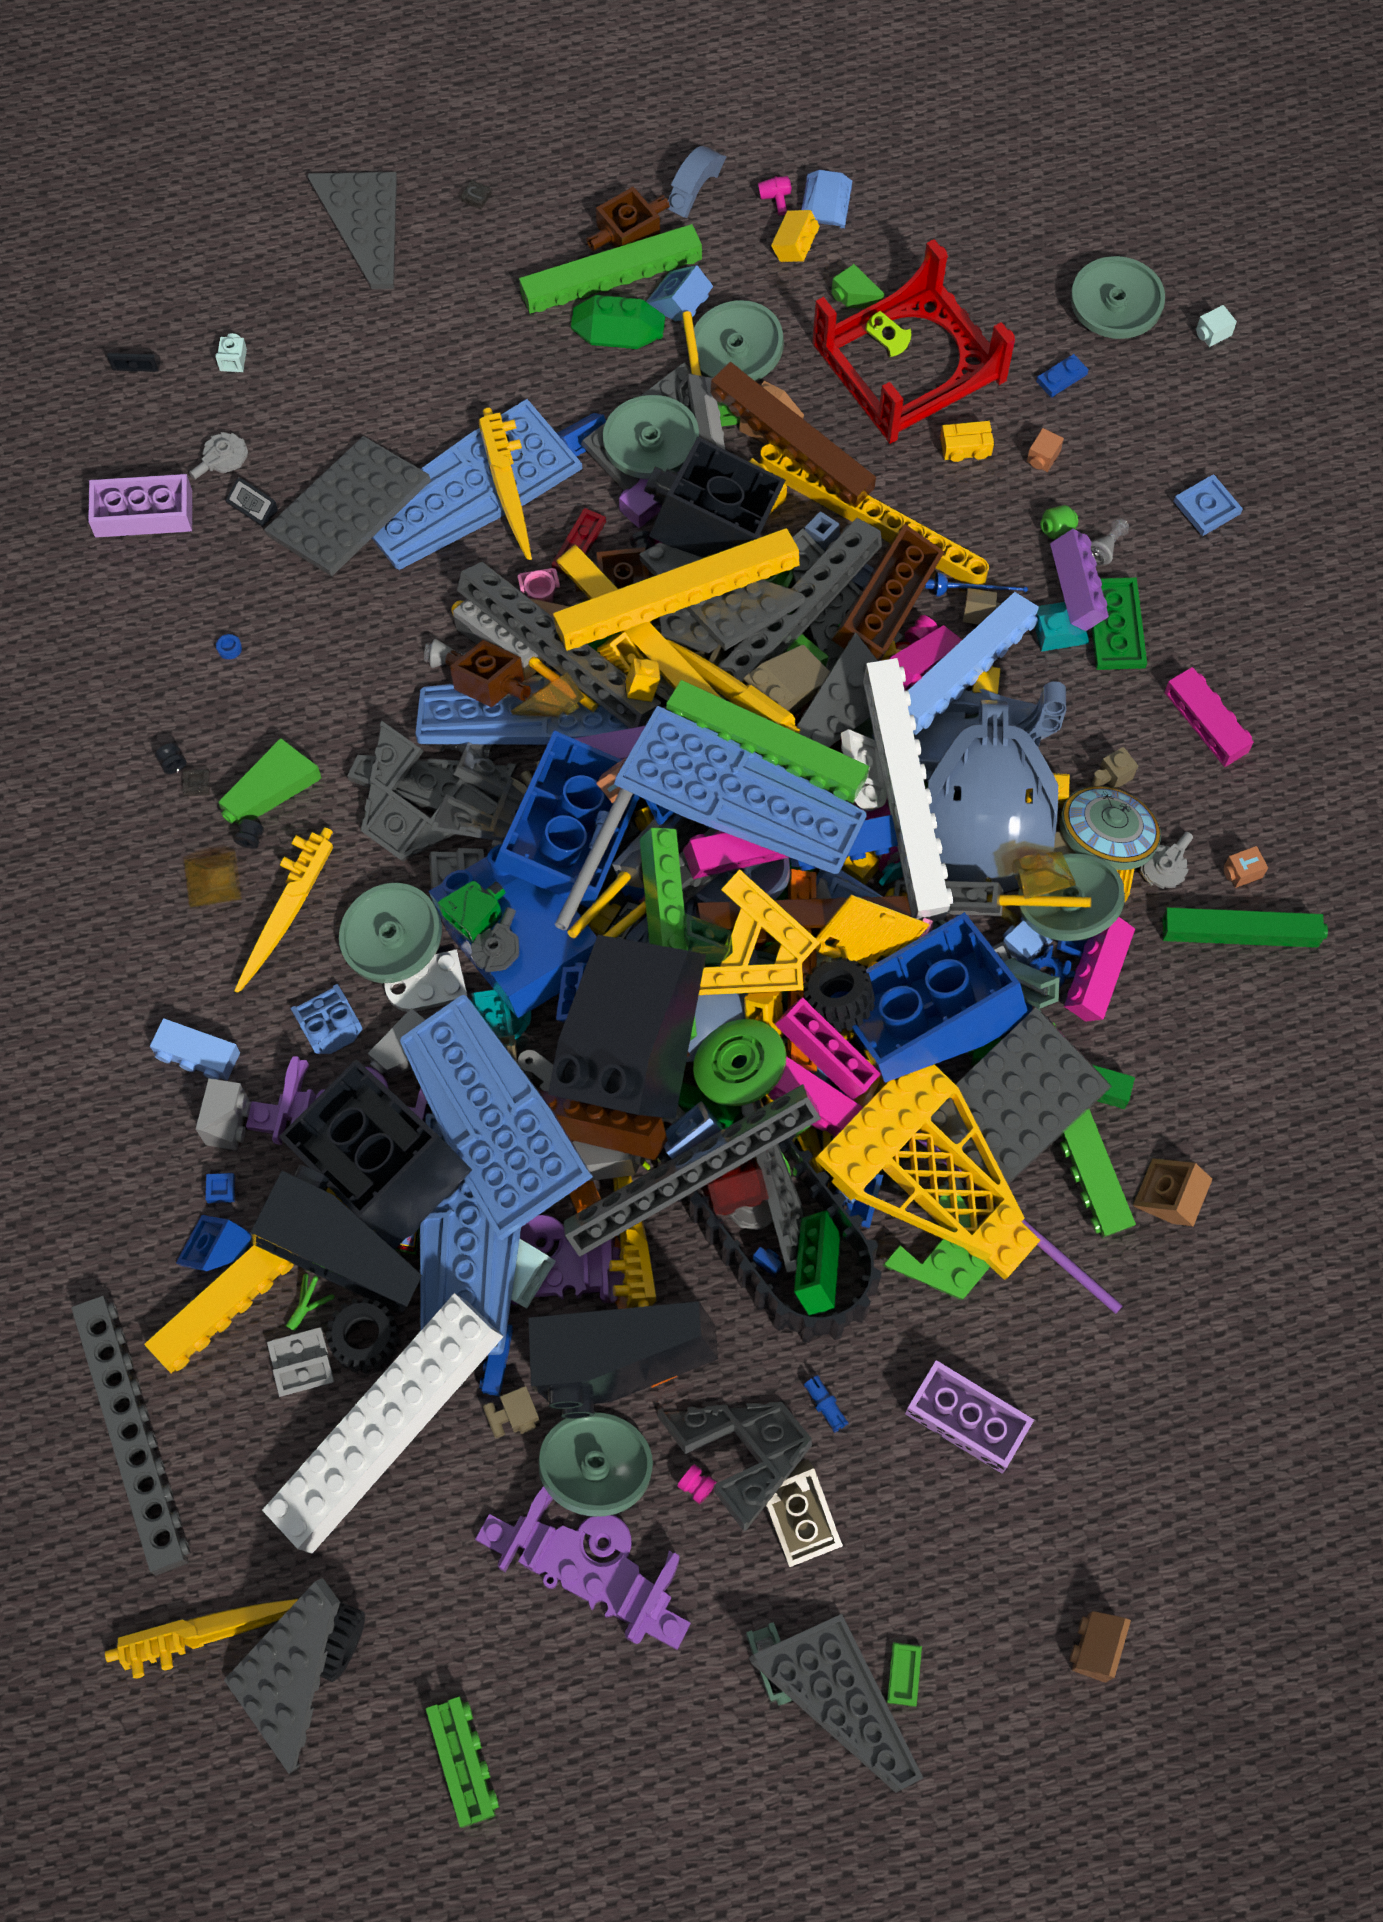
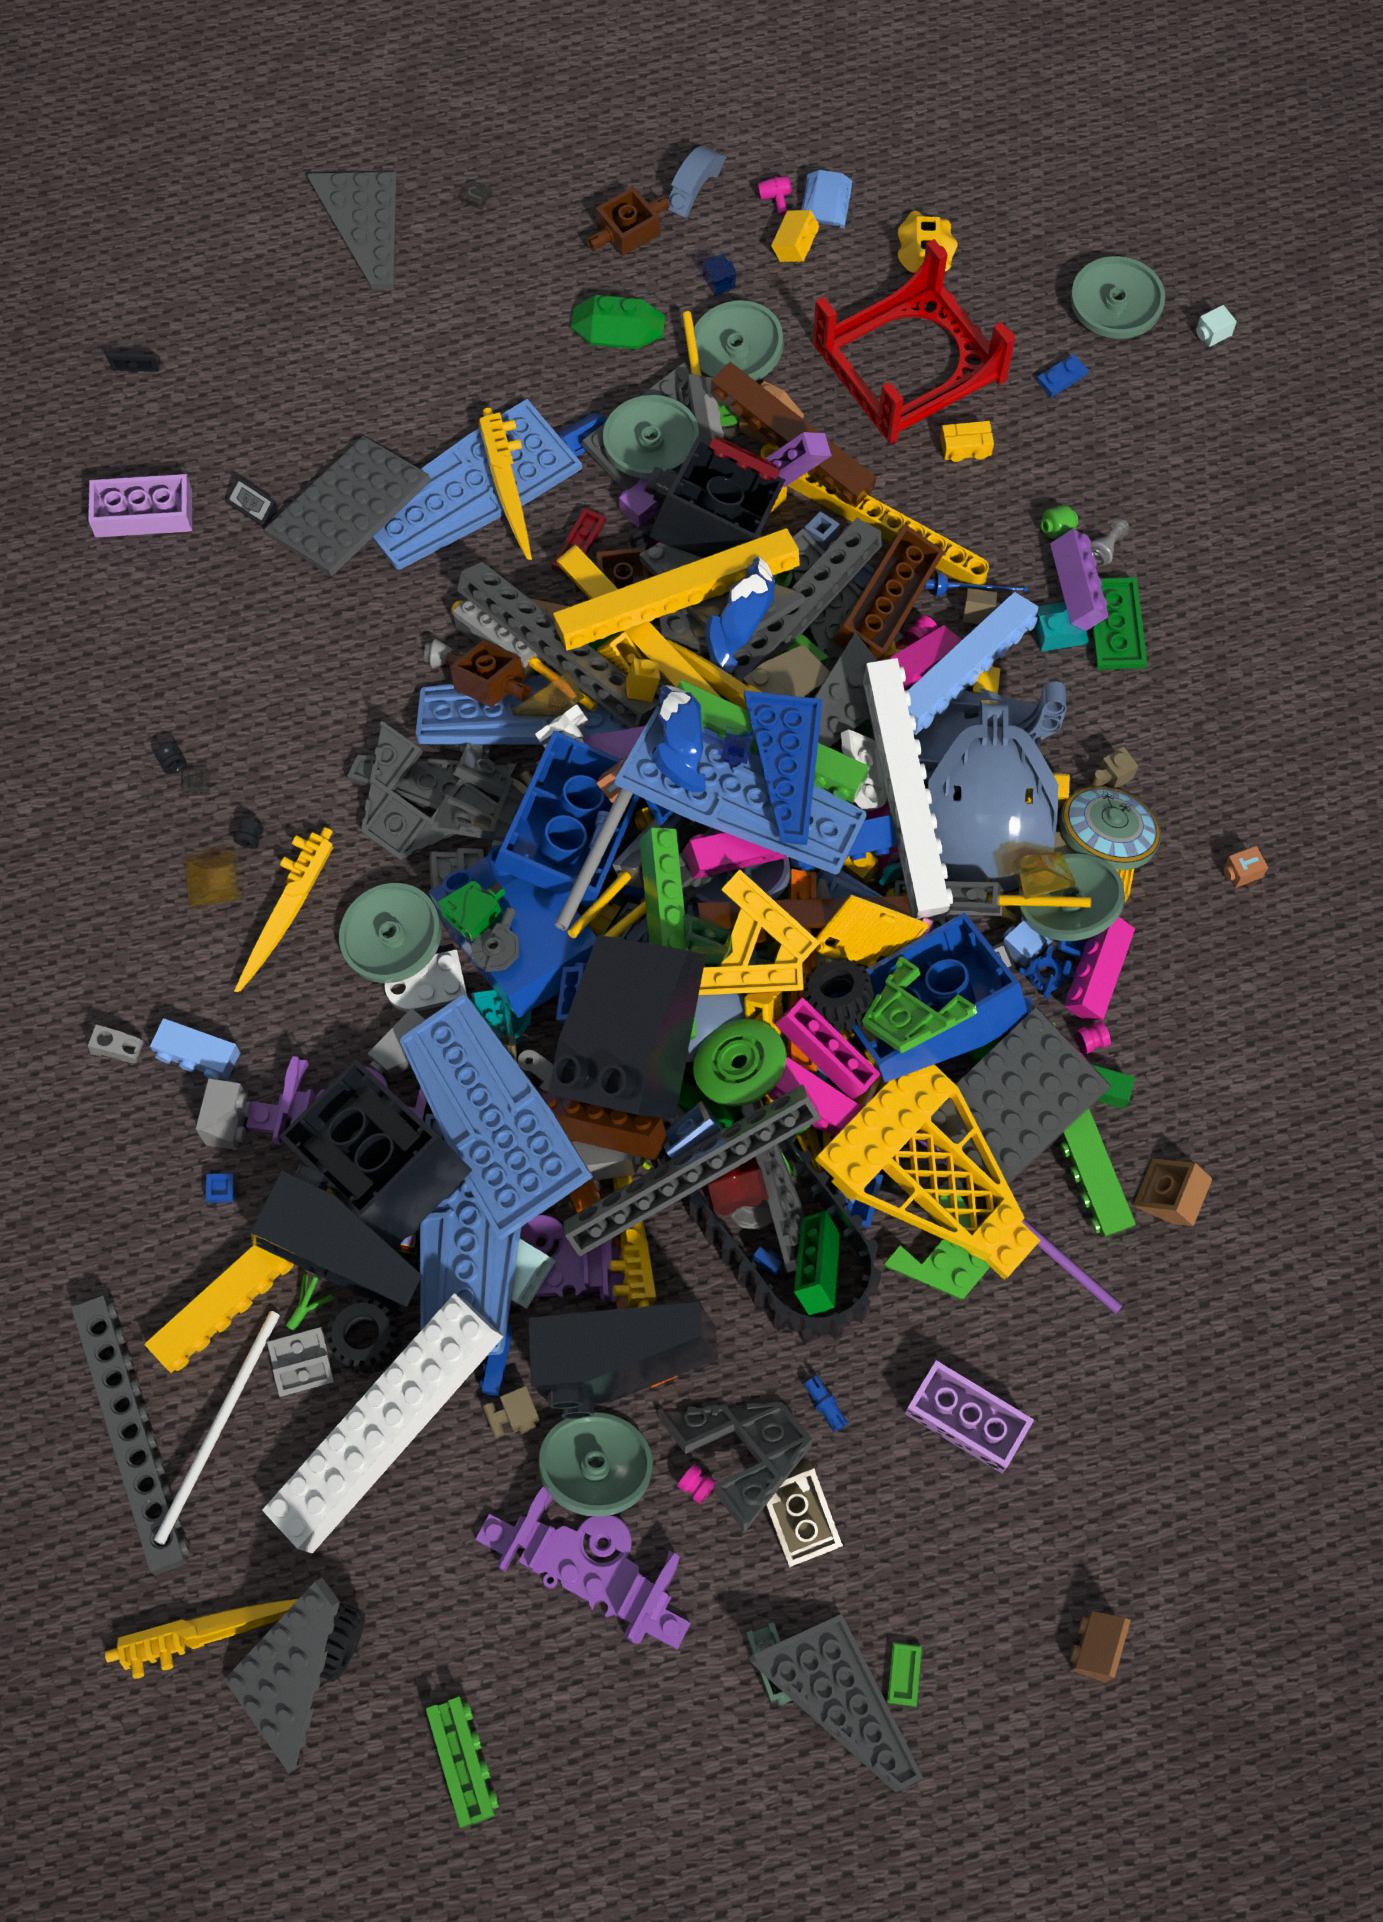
(114, 1044): none -> light grey leg
(214, 1244): blue slope -> none
(216, 1428): none -> white piece
(221, 453): light grey piece -> none
(229, 646): blue tile -> none
(231, 349): light aqua brick -> none
(269, 783): bright green slope -> none
(328, 1021): medium blue slope -> none
(539, 584): bright pink piece -> none
(567, 724): none -> white plant
(610, 269): bright green brick -> none
(681, 292): medium blue slope -> none
(683, 739): none -> blue animal
(719, 274): none -> clear blue brick
(736, 746): none -> clear blue brick
(744, 458): none -> dark red plate
(745, 609): none -> blue animal
(787, 748): none -> blue wing
(800, 455): none -> medium lavender brick
(855, 289): bright green slope -> none
(897, 343): lime piece -> none
(904, 1019): none -> bright green wing
(911, 235): none -> yellow piece
(1037, 987): sand green window -> none
(1045, 450): nougat brick -> none
(1093, 1037): none -> dark pink wheel
(1167, 865): light grey piece -> none
(1208, 505): medium blue plate -> none
(1209, 716): dark pink brick -> none
(1243, 927): green brick -> none

